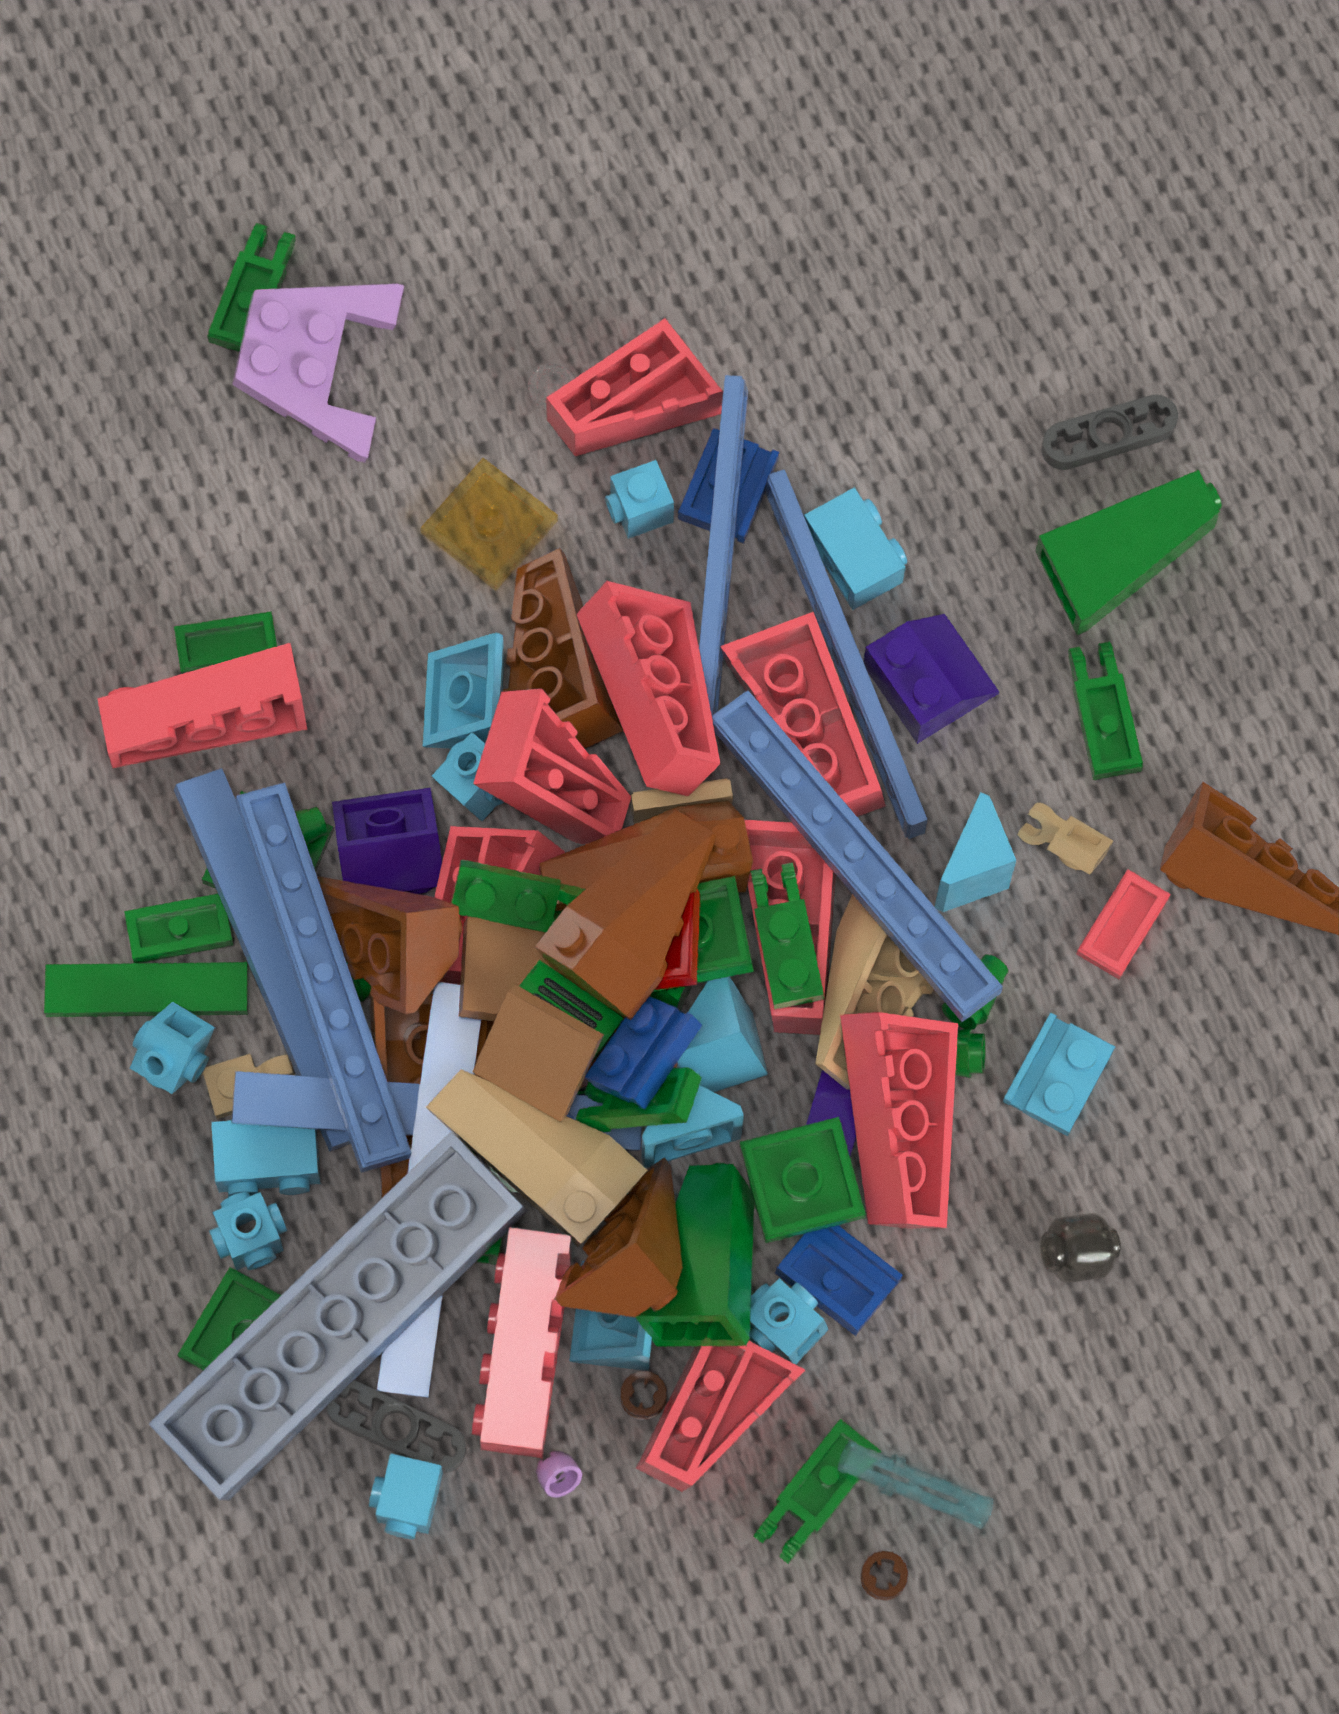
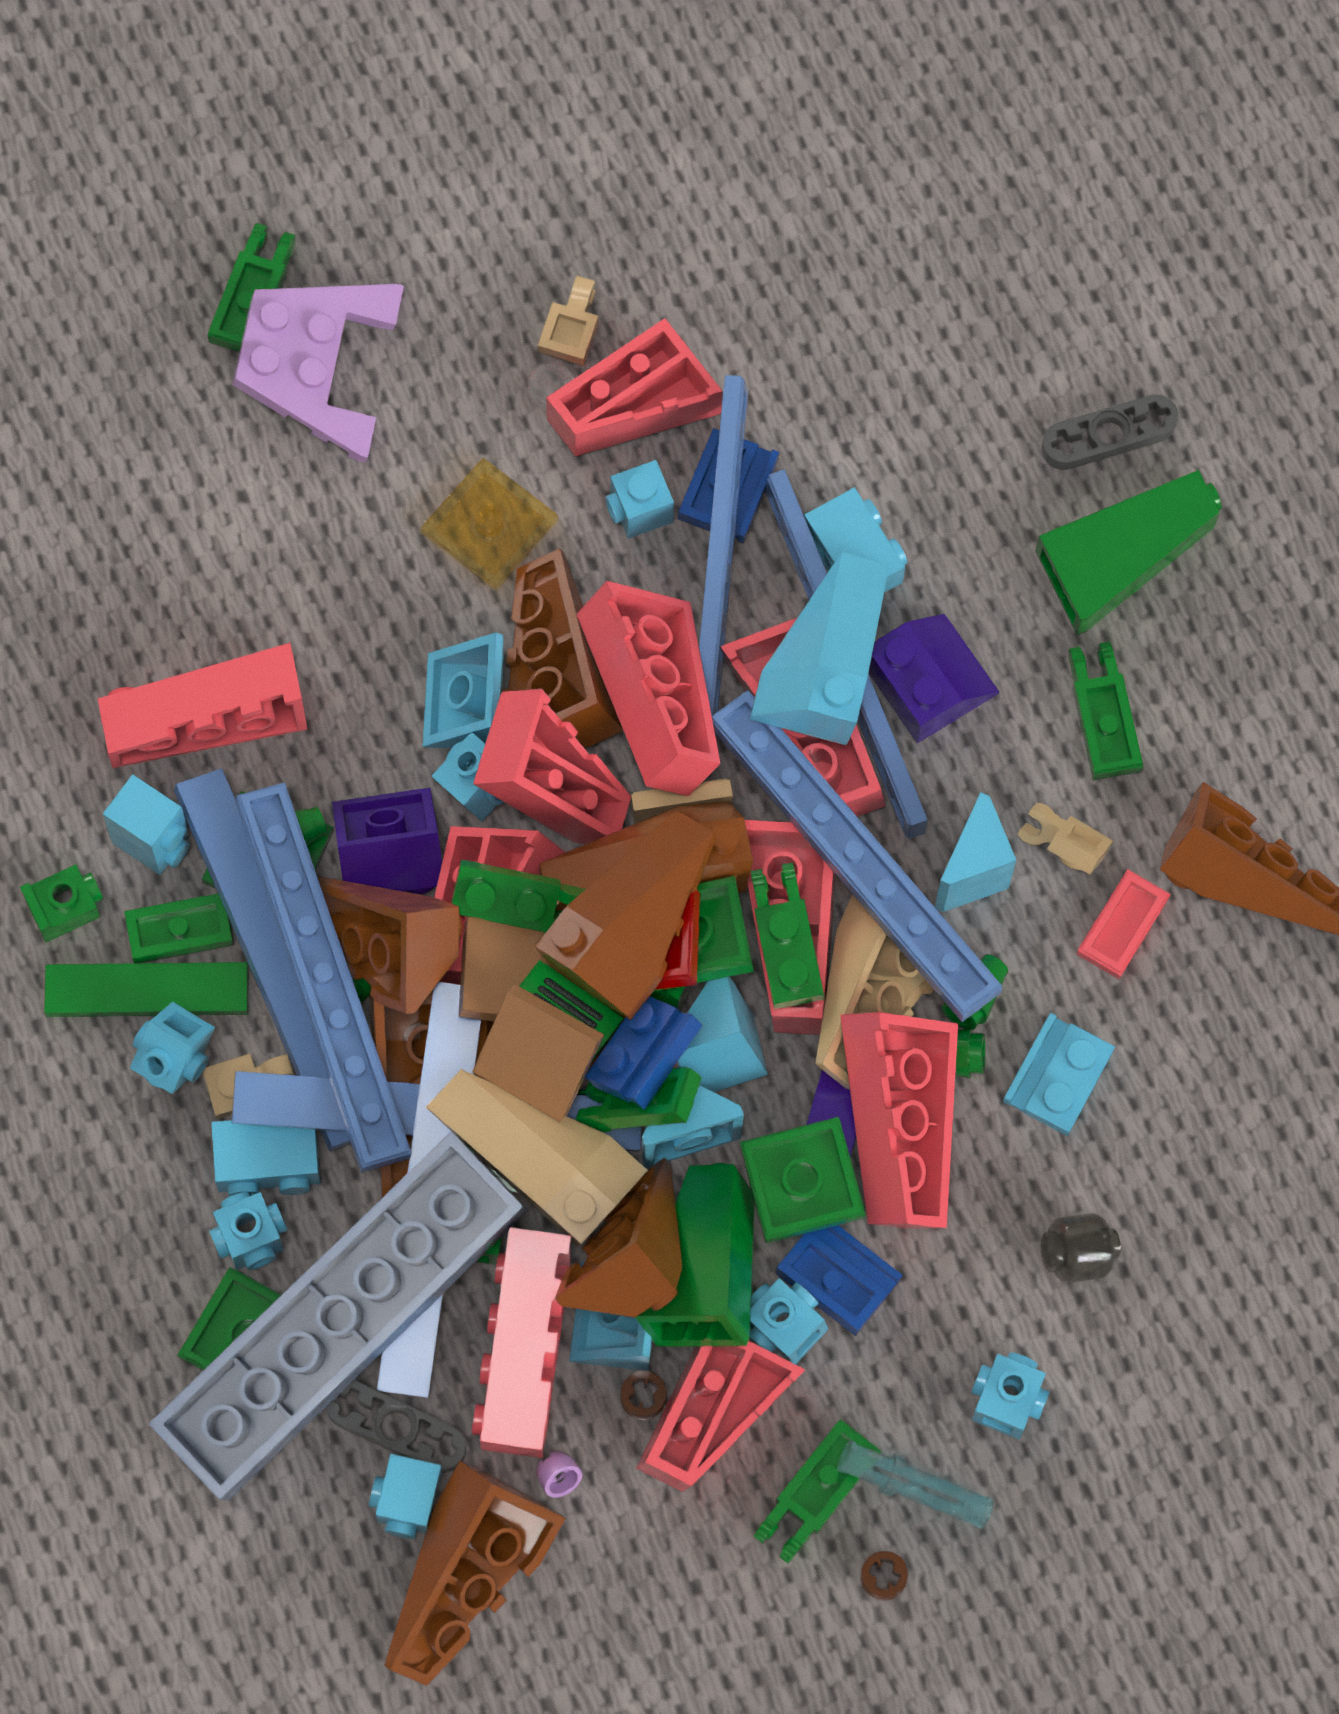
(60, 918): none -> green brick
(147, 825): none -> medium azure brick
(223, 640): green tile -> none
(469, 1552): none -> dark orange wedge
(570, 327): none -> tan plate
(825, 658): none -> medium azure wedge
(1005, 1411): none -> medium azure brick

